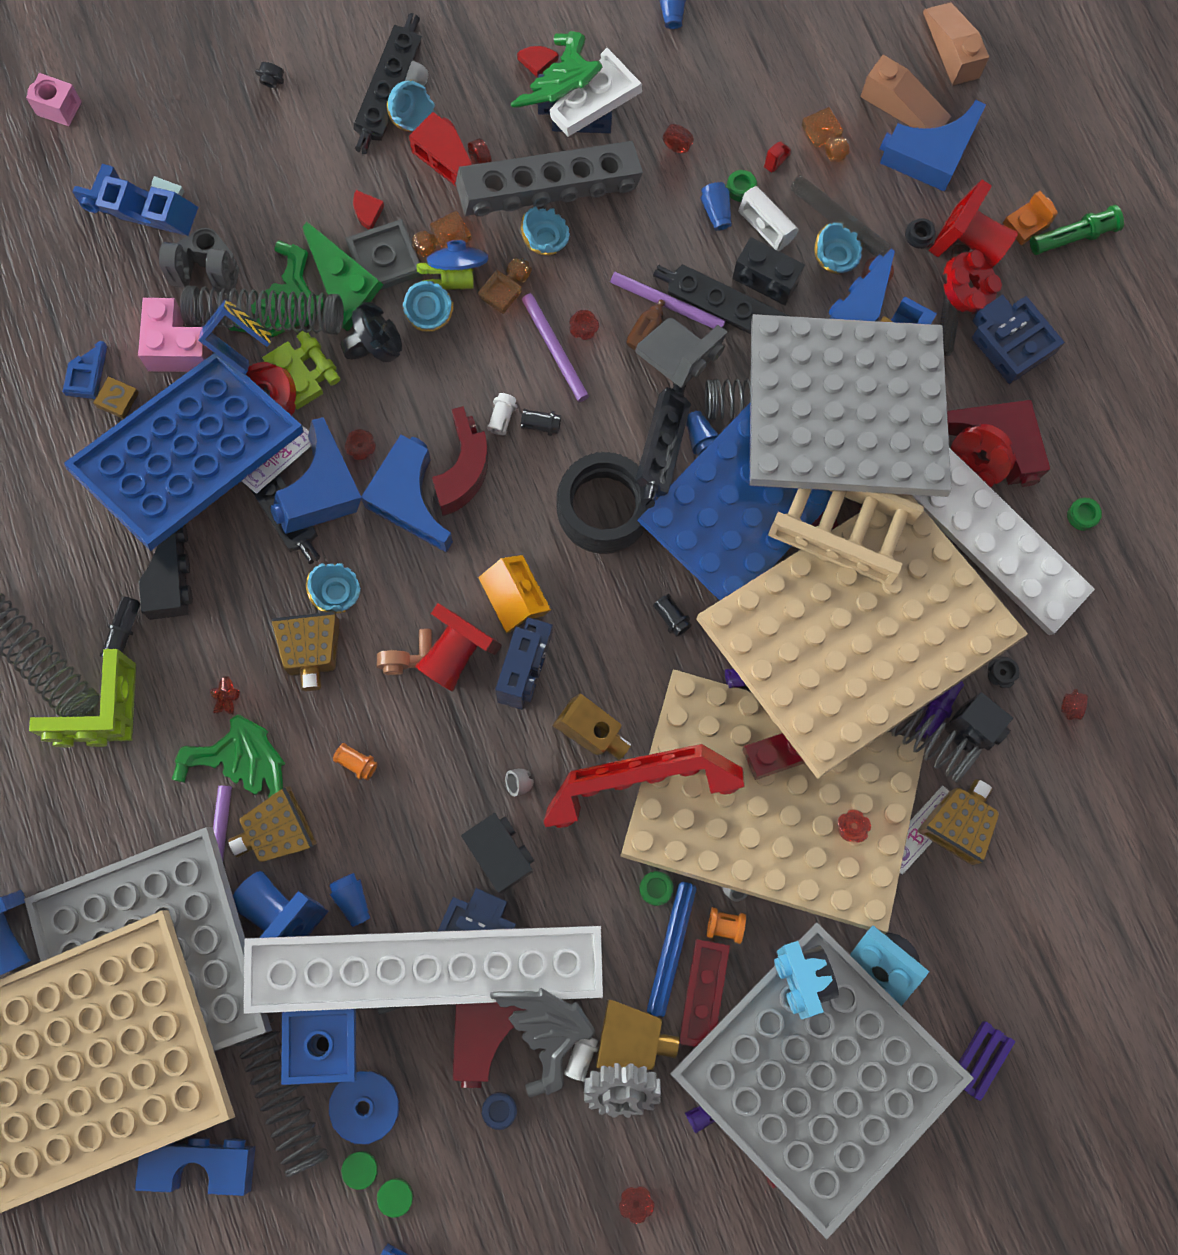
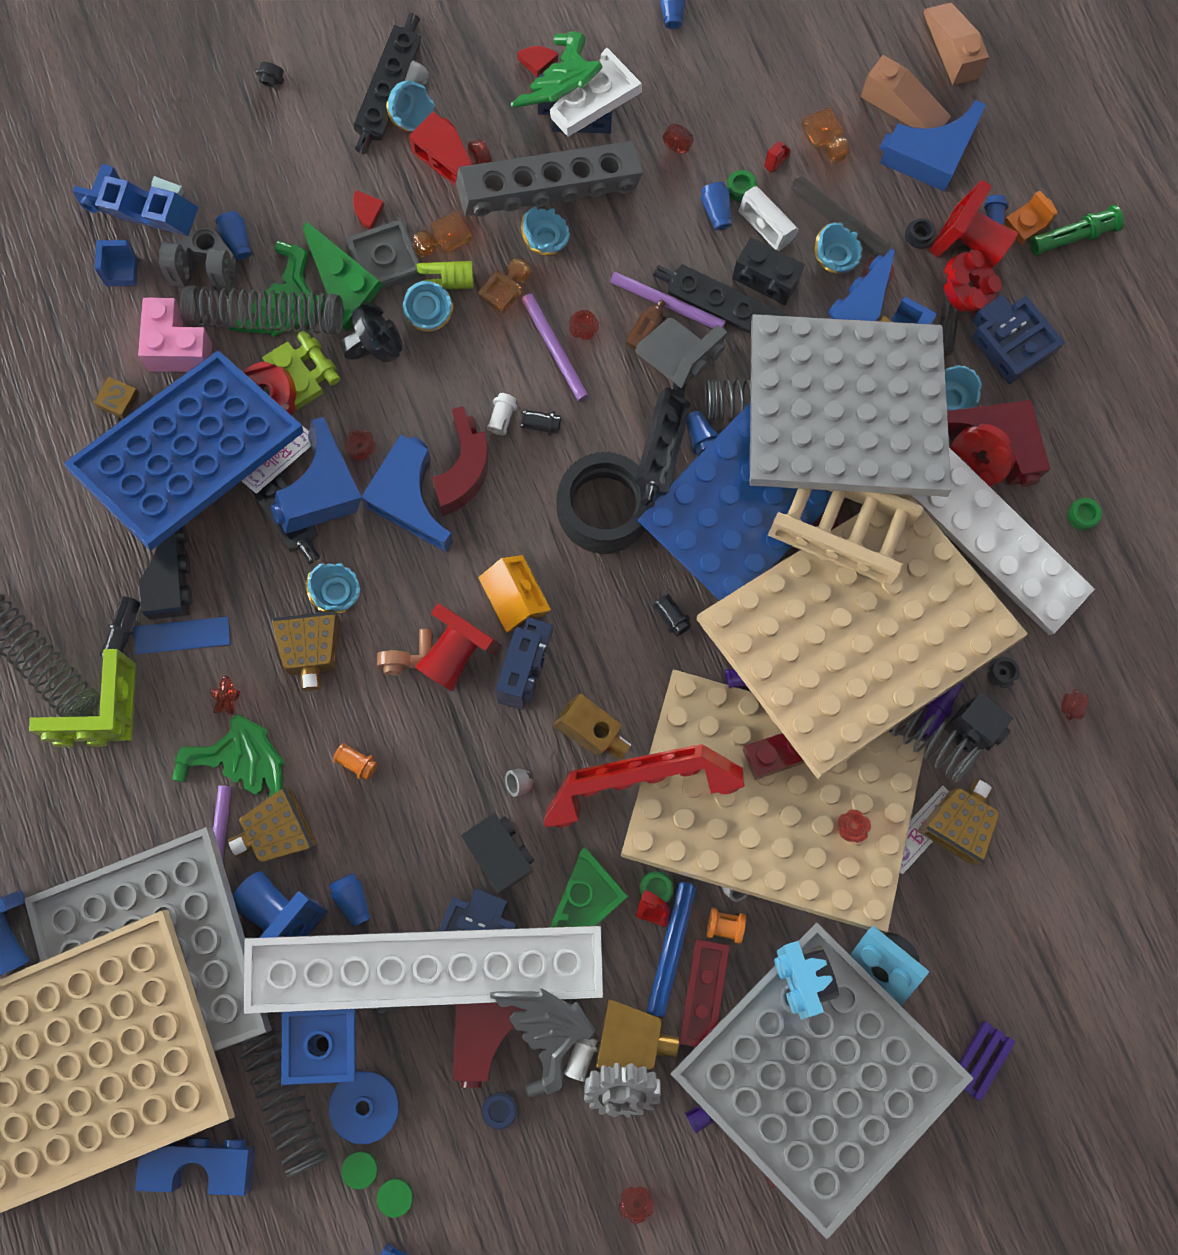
(53, 99): bright pink brick -> none
(85, 373): blue tile -> none
(116, 263): none -> blue panel
(181, 635): none -> blue sticker
(220, 347): blue piece -> none
(234, 234): none -> blue cone
(457, 257): blue dish -> none
(588, 895): none -> green wing
(653, 909): none -> red tile
(962, 387): none -> medium azure hair
(996, 207): none -> blue pin

